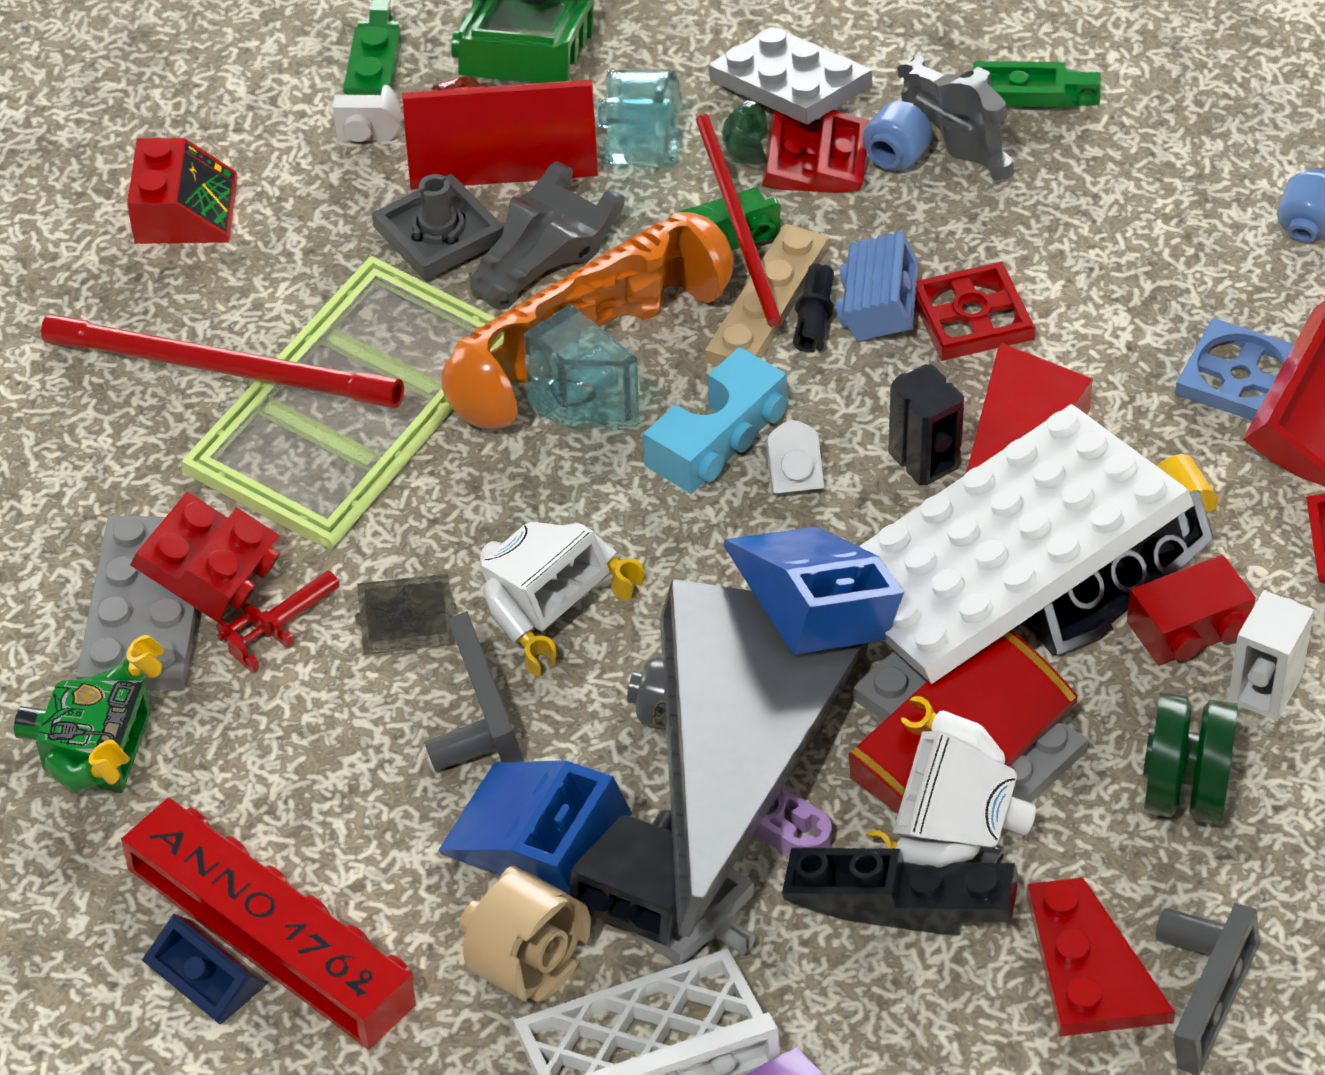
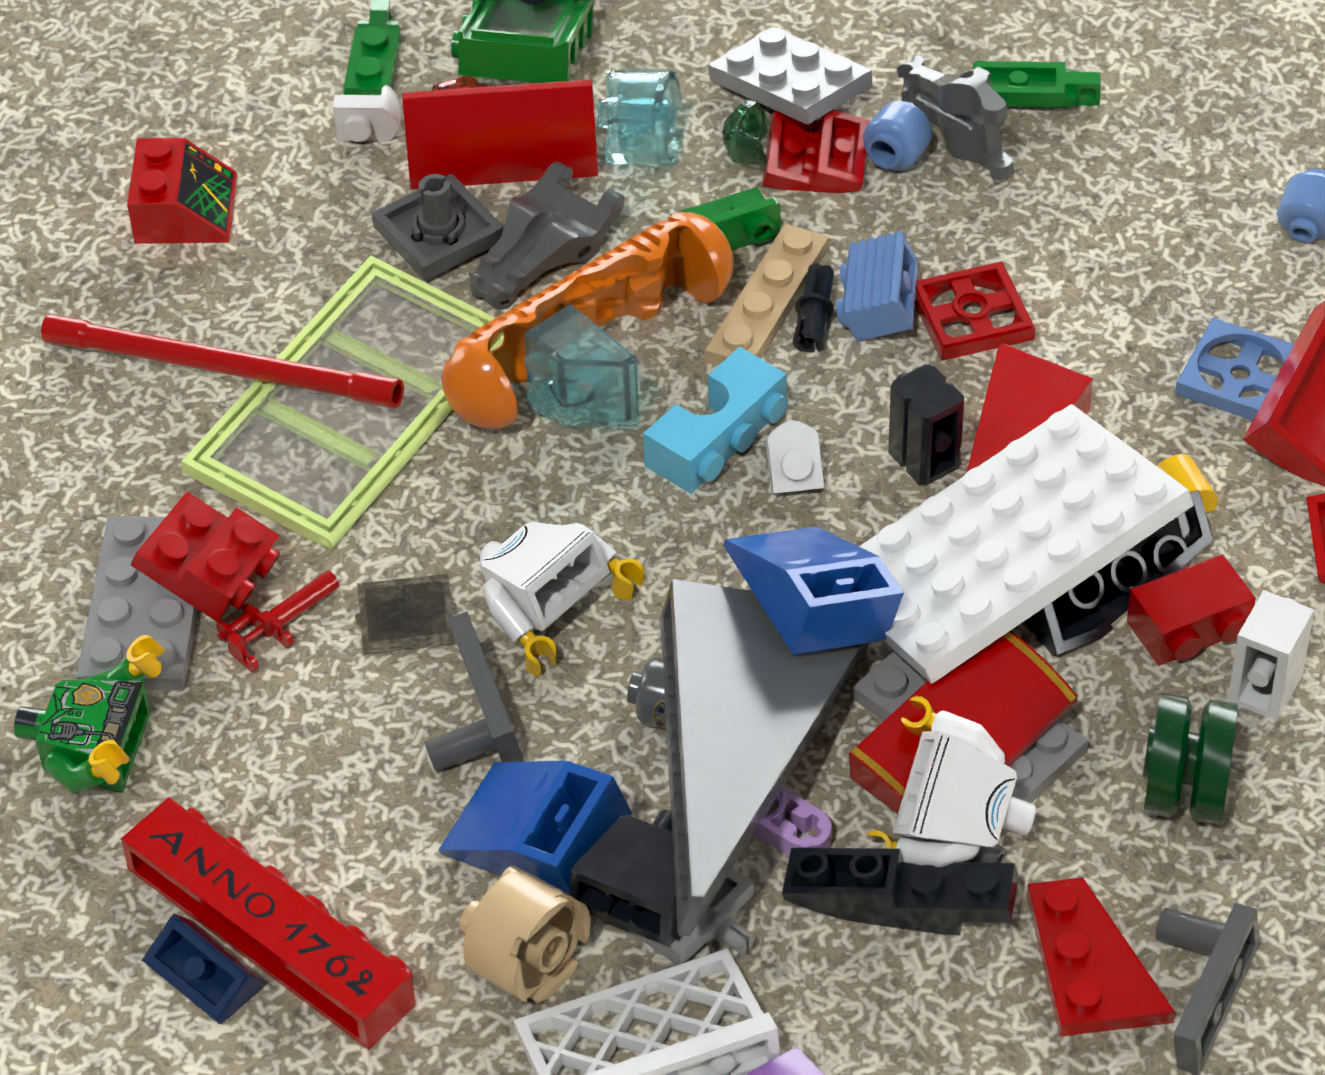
(738, 220): red axle -> none

